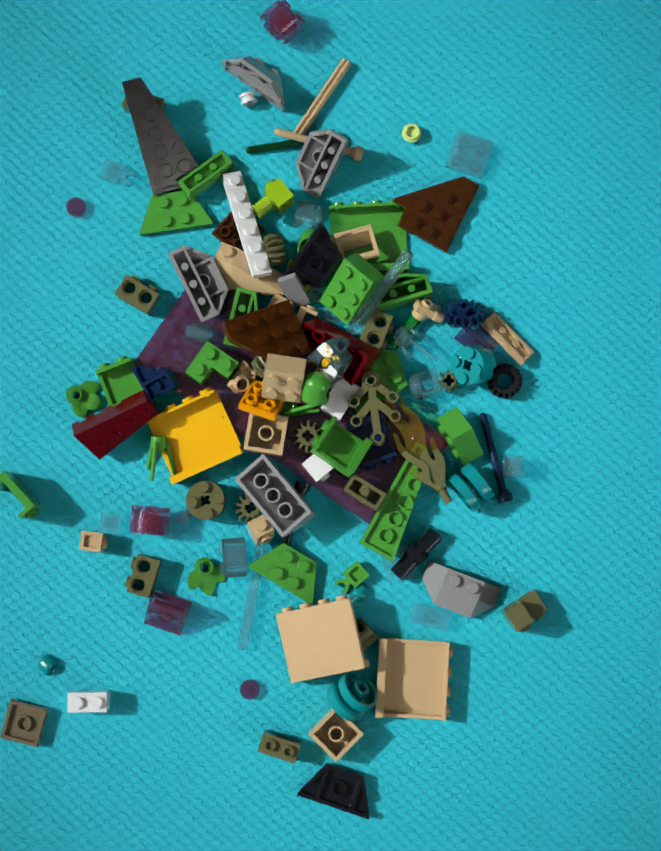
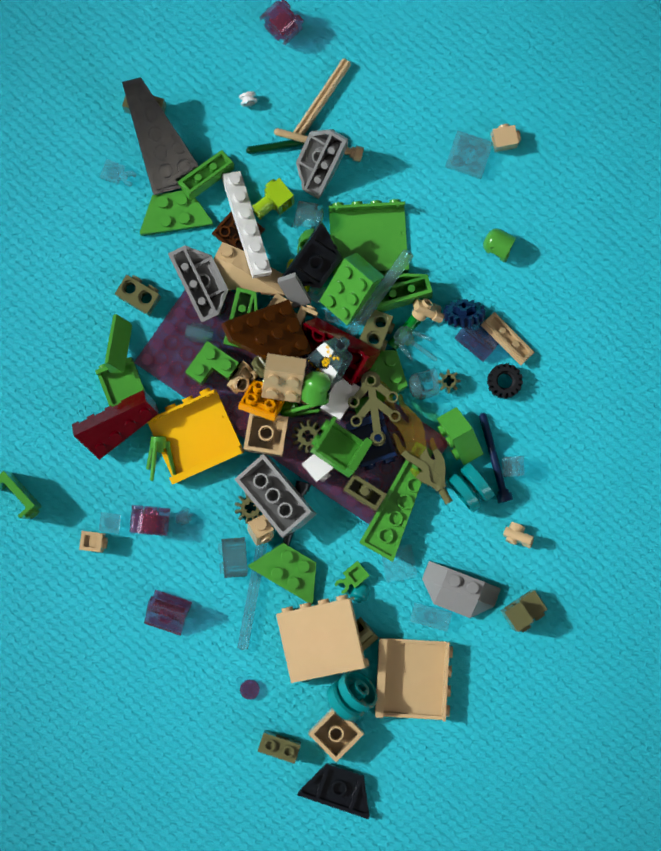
(24, 723): dark tan plate -> none
(48, 664): teal piece -> none
(76, 207): tile -> none
(87, 398): bright green plate -> none
(88, 701): white brick -> none
(118, 344): none -> bright green slope
(148, 577): olive brick -> none
(155, 380): dark blue wing -> none
(195, 503): olive brick -> none
(206, 579): bright green plate -> none
(257, 77): light grey wedge -> none
(274, 249): olive gear -> none
(355, 238): tan tile -> none
(411, 133): yellowish green plate -> none
(416, 554): black piece -> none
(437, 211): reddish brown wing -> none
(473, 364): teal brick -> none
(499, 243): none -> bright green helmet
(505, 137): none -> tan brick
(514, 535): none -> tan plate

